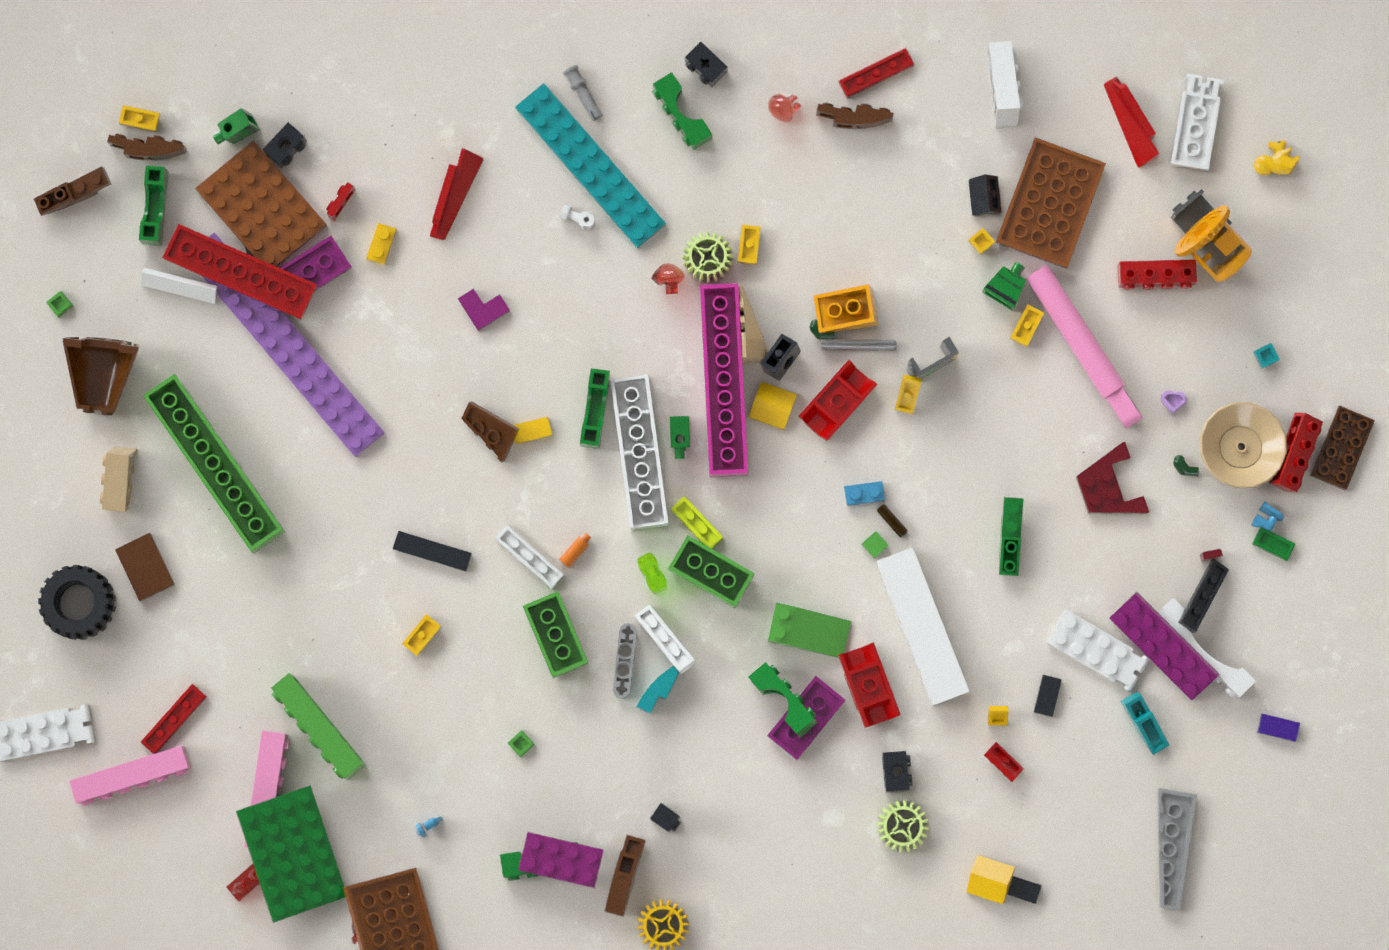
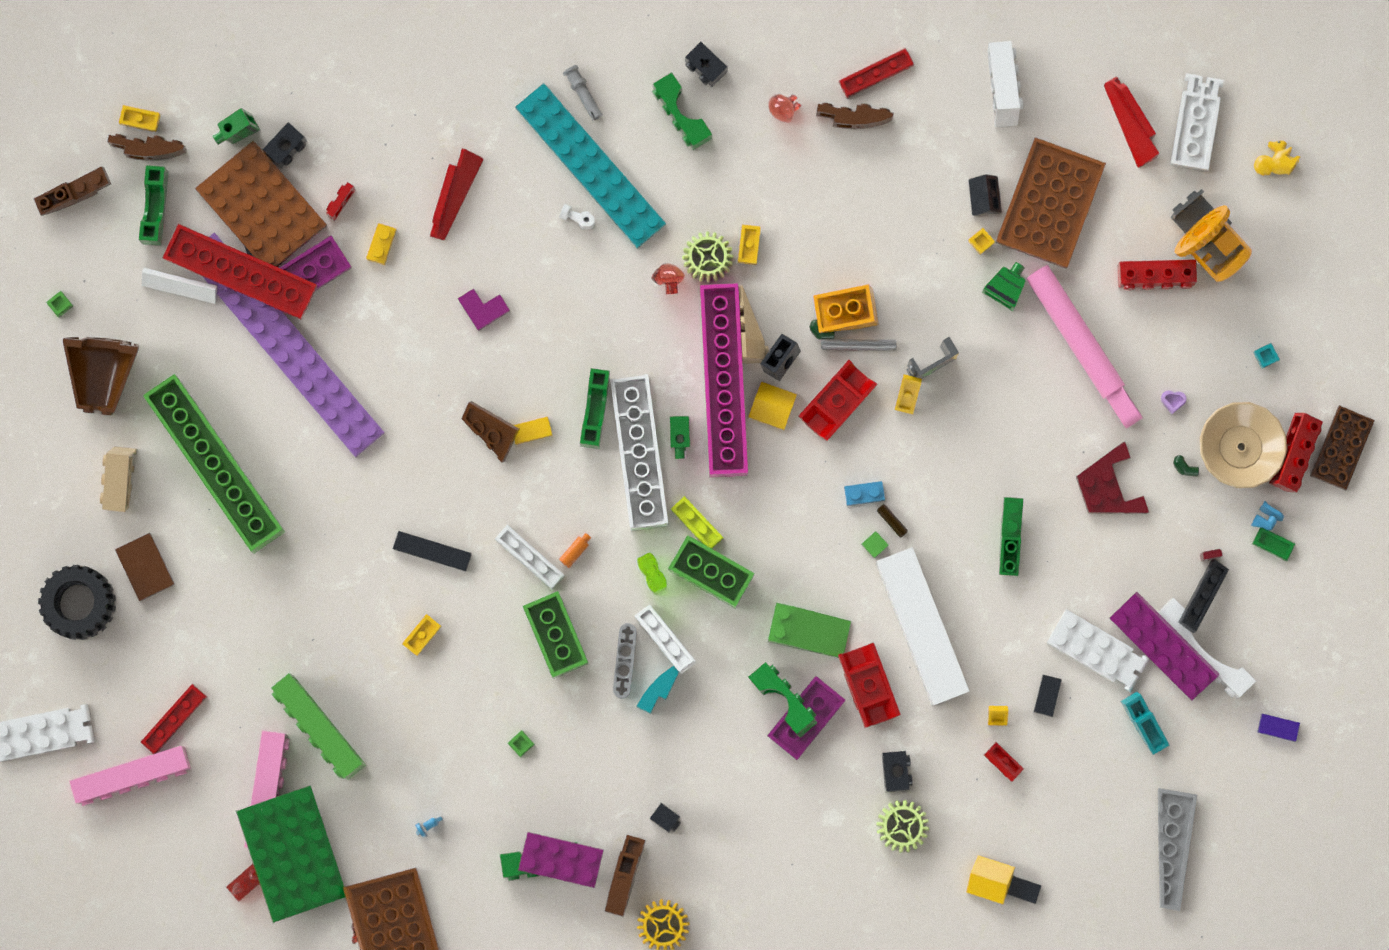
(1027, 325): yellow plate -> none

